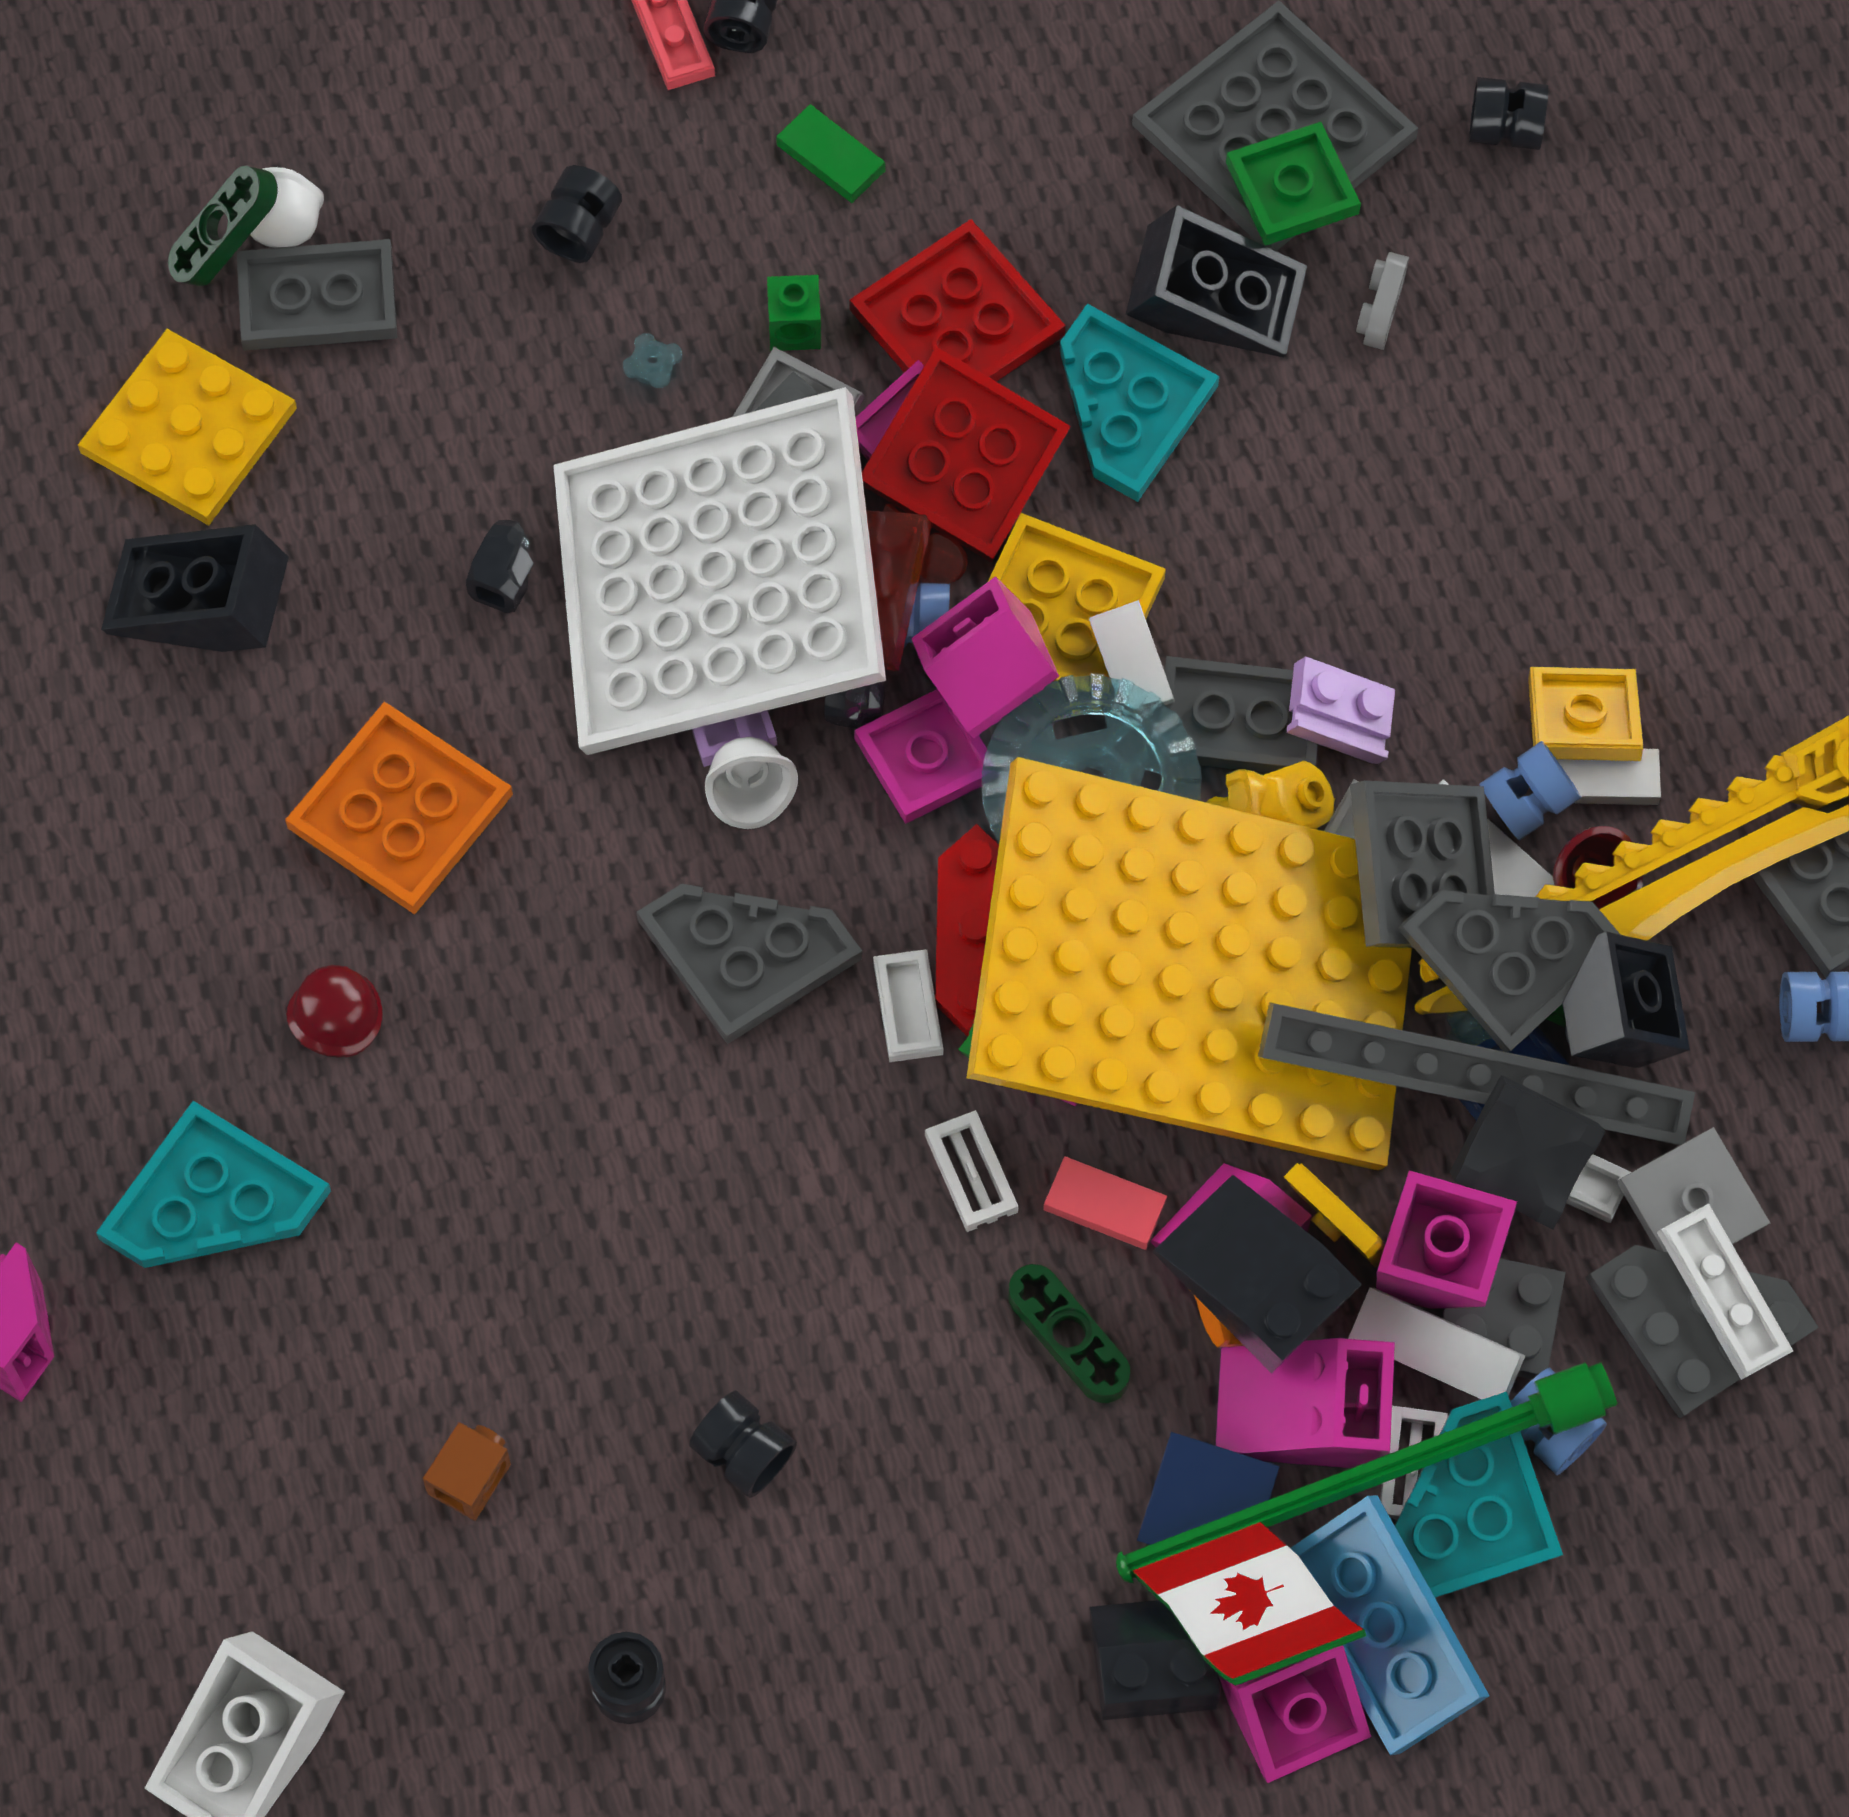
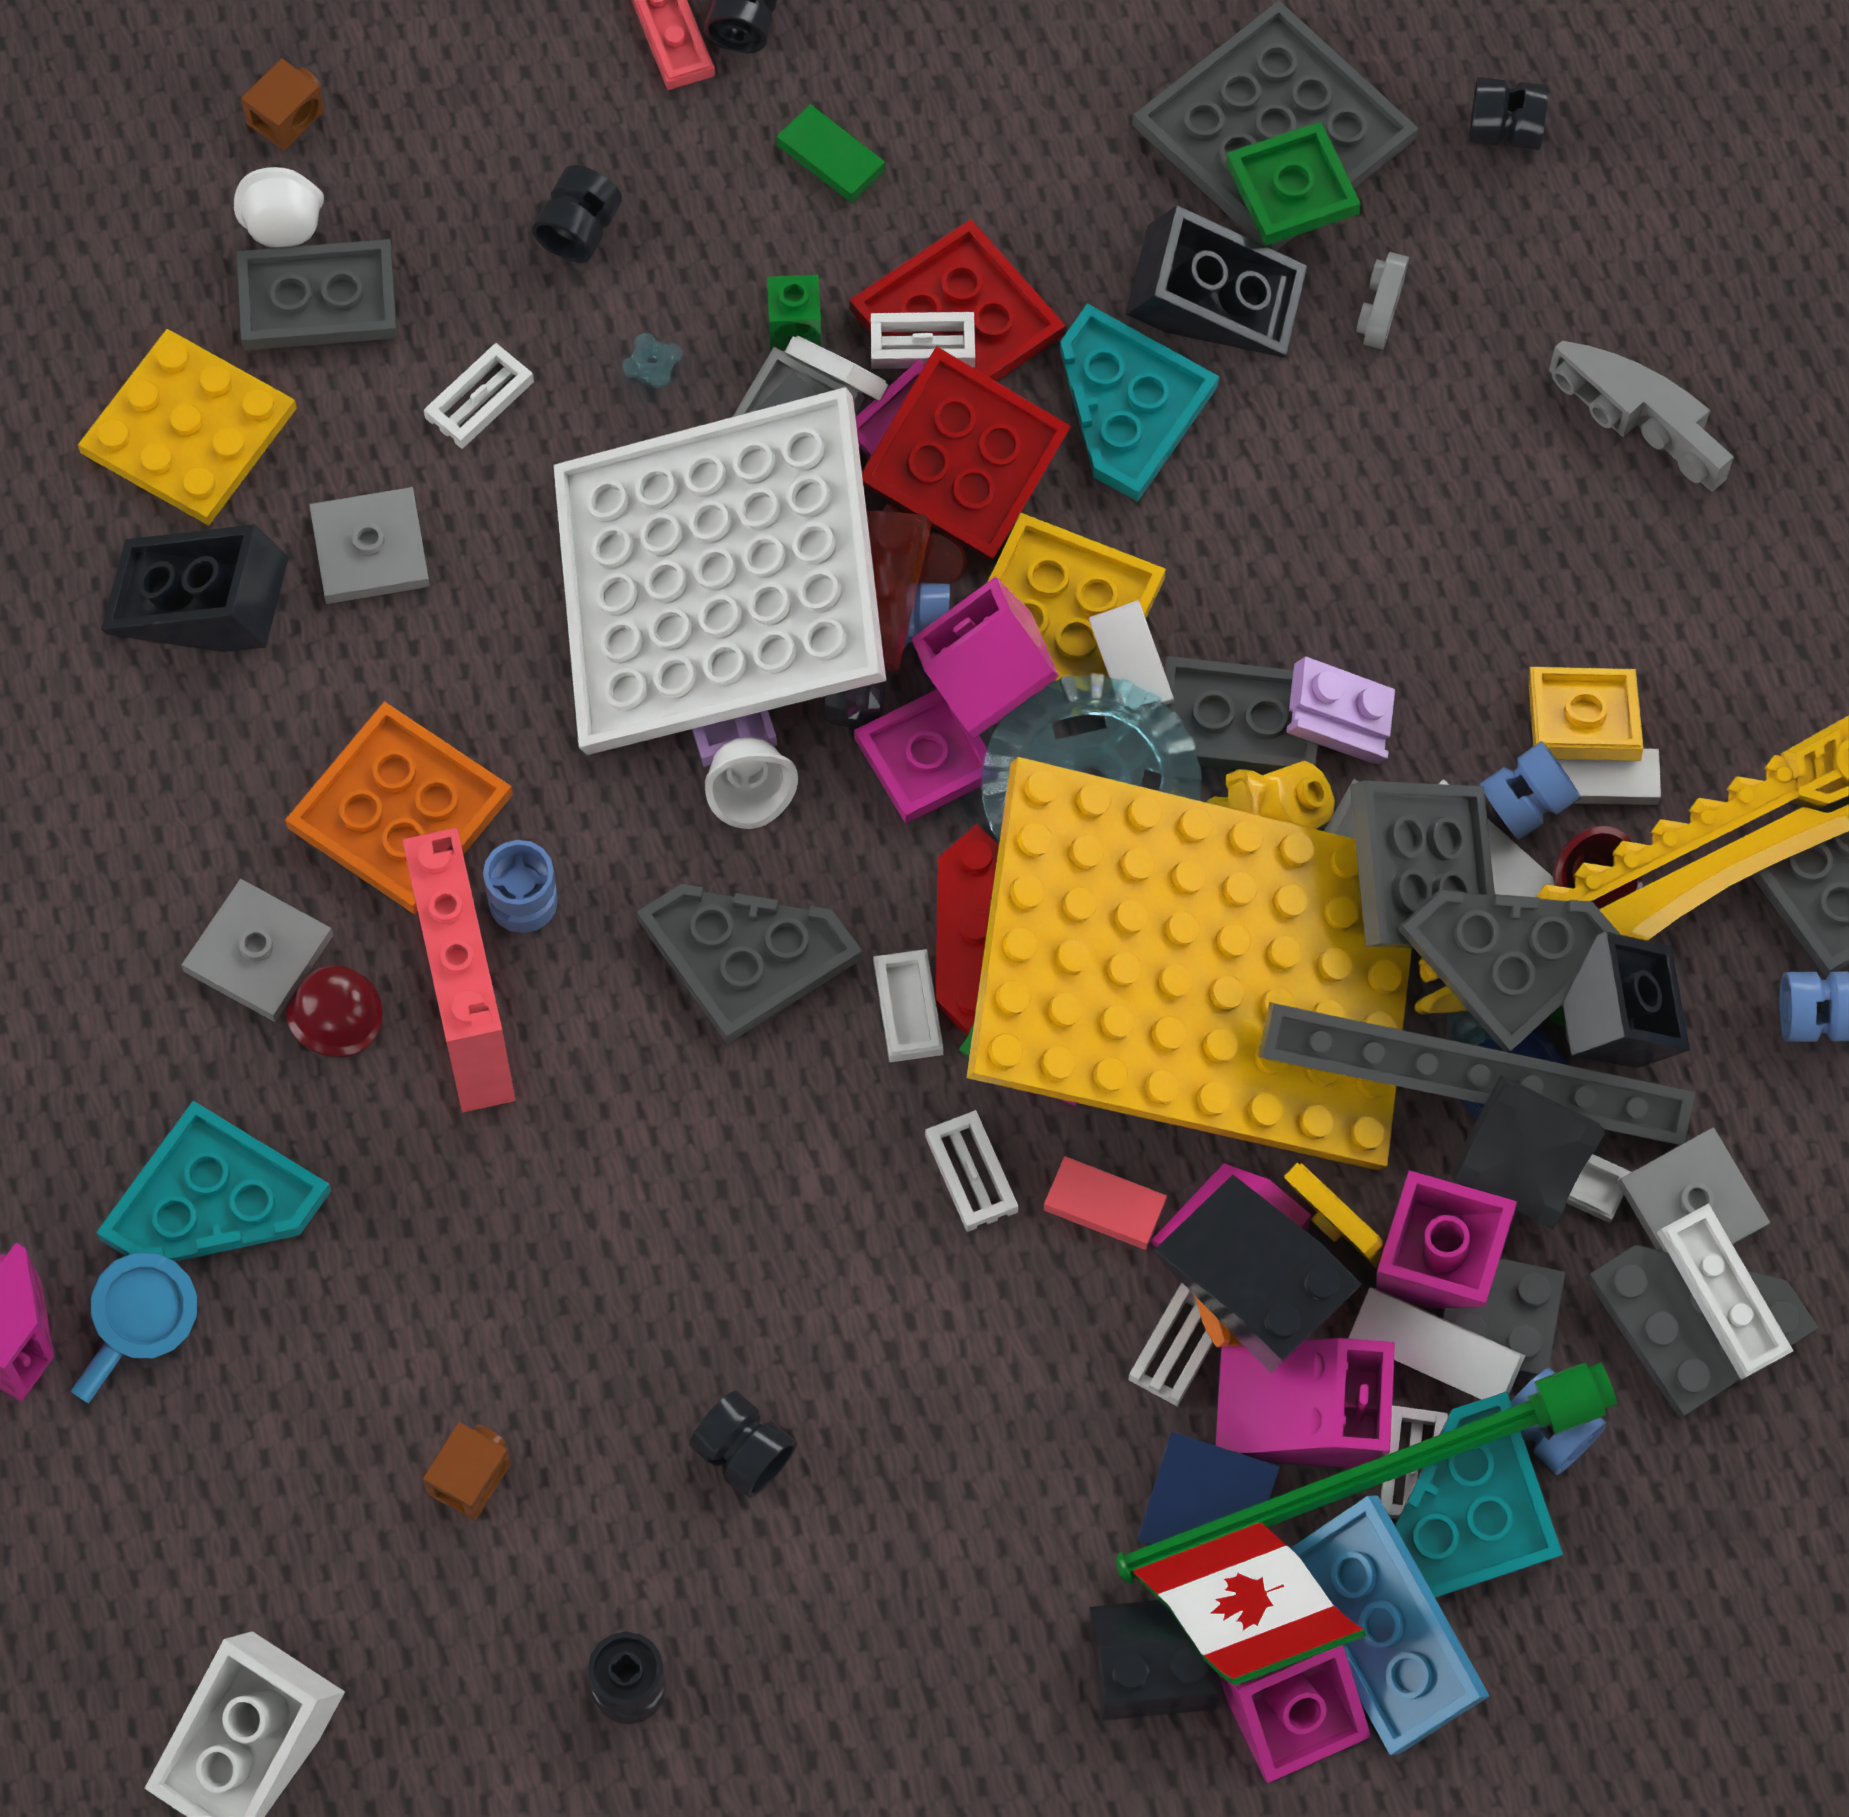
(140, 1310): none -> dark azure piece
(246, 201): dark green beam -> none
(257, 950): none -> light grey plate
(283, 103): none -> dark orange brick
(369, 545): none -> light grey plate
(450, 426): none -> white tile
(459, 969): none -> coral window
(501, 567): black rock -> none
(520, 886): none -> medium blue wheel
(837, 367): none -> white tile
(904, 351): none -> white tile
(1105, 1356): dark green beam -> none
(1156, 1384): none -> white tile
(1631, 395): none -> light grey slope

